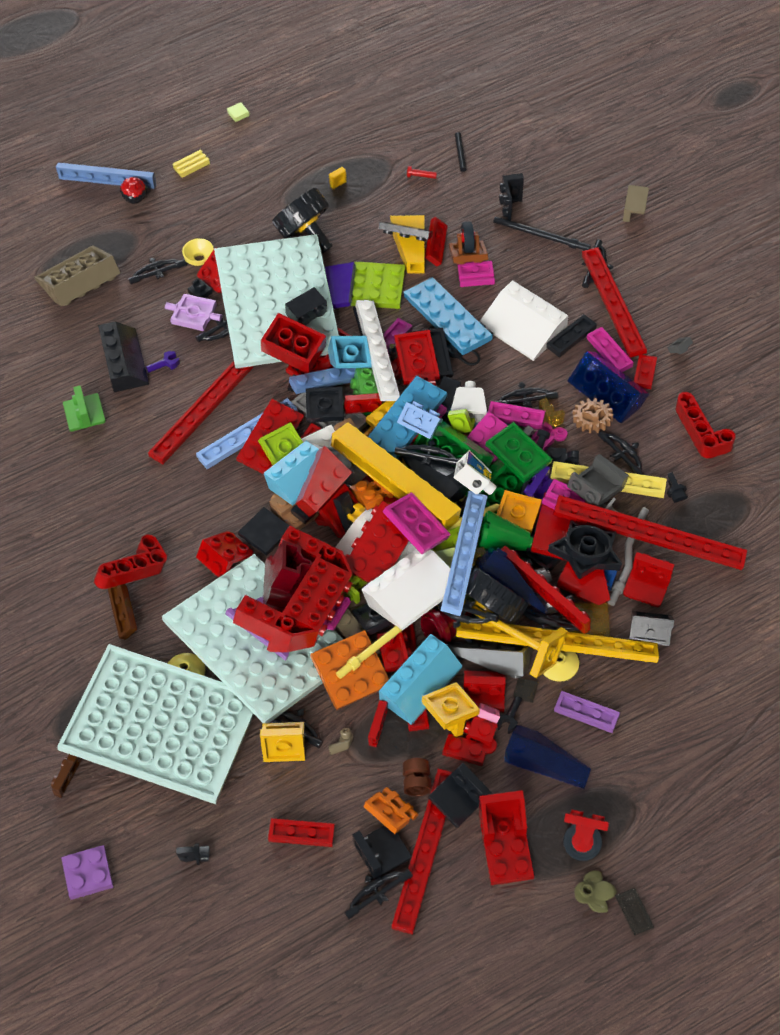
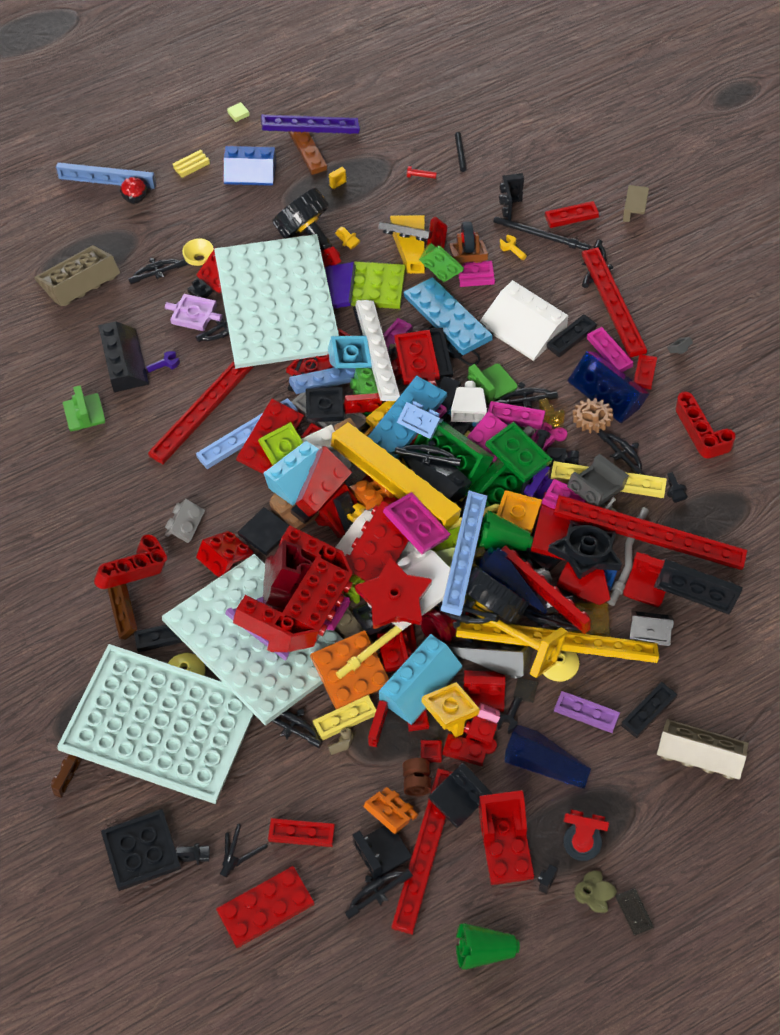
(87, 872): medium lavender plate -> none
(140, 850): none -> black plate
(155, 638): none -> black plate
(185, 520): none -> light grey bracket
(231, 861): none -> black plant
(249, 165): none -> slope
(265, 907): none -> red plate
(282, 741): yellow bracket -> none
(293, 343): red brick -> none
(306, 306): black brick -> none
(309, 124): none -> dark purple plate
(309, 152): none -> dark orange plate
(330, 256): none -> red bracket
(344, 717): none -> light yellow plate
(347, 238): none -> yellow piece
(394, 595): none -> red plate
(431, 750): none -> red tile
(440, 262): none -> bright green bracket
(461, 421): lime bracket -> none
(474, 474): white torso -> none
(483, 946): none -> green cone
(493, 381): none -> bright green bracket
(511, 246): none -> yellow bar
(547, 878): none -> black plate
(571, 214): none -> red plate
(649, 710): none -> black plate
(698, 586): none -> black plate
(703, 749): none -> slope

